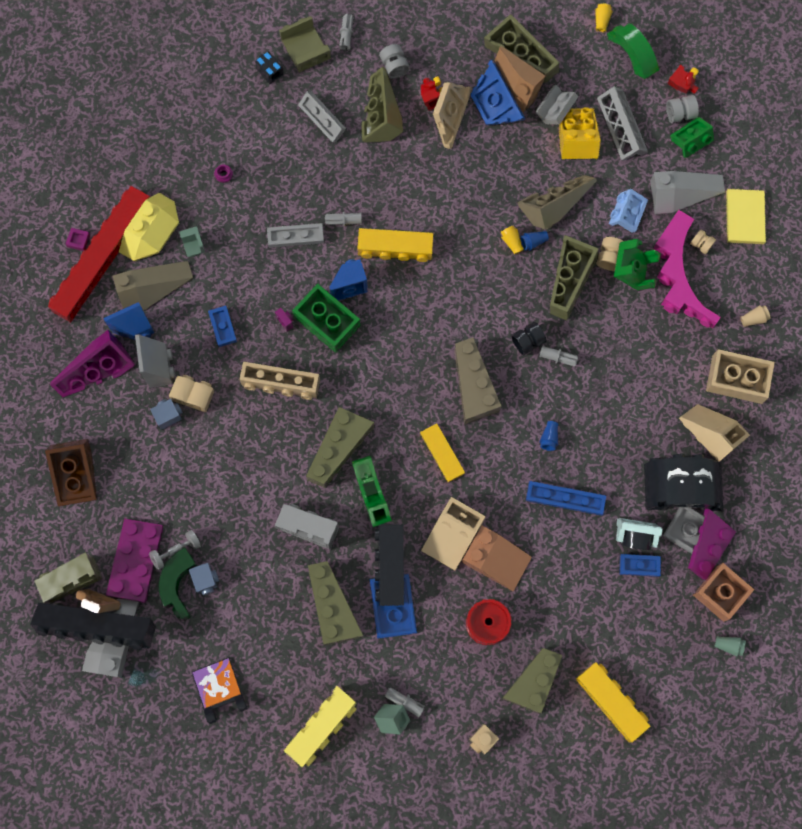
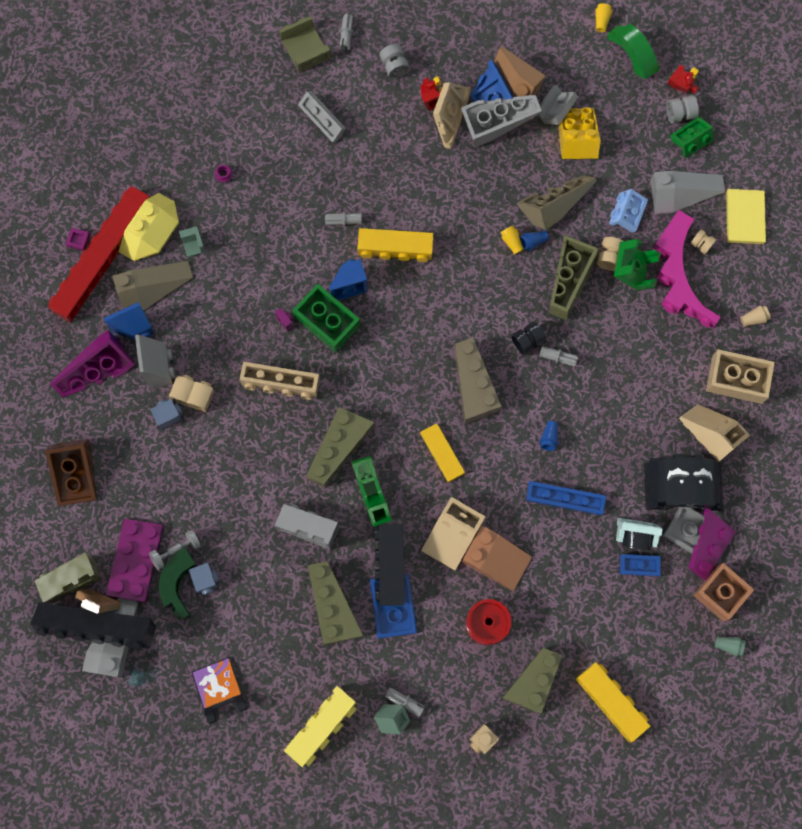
(222, 326): blue plate -> none
(269, 67): black brick -> none
(295, 235): light grey plate -> none
(383, 116): olive wedge -> none
(494, 118): none -> light grey wedge
(521, 43): olive wedge -> none
(628, 122): light grey fence -> none

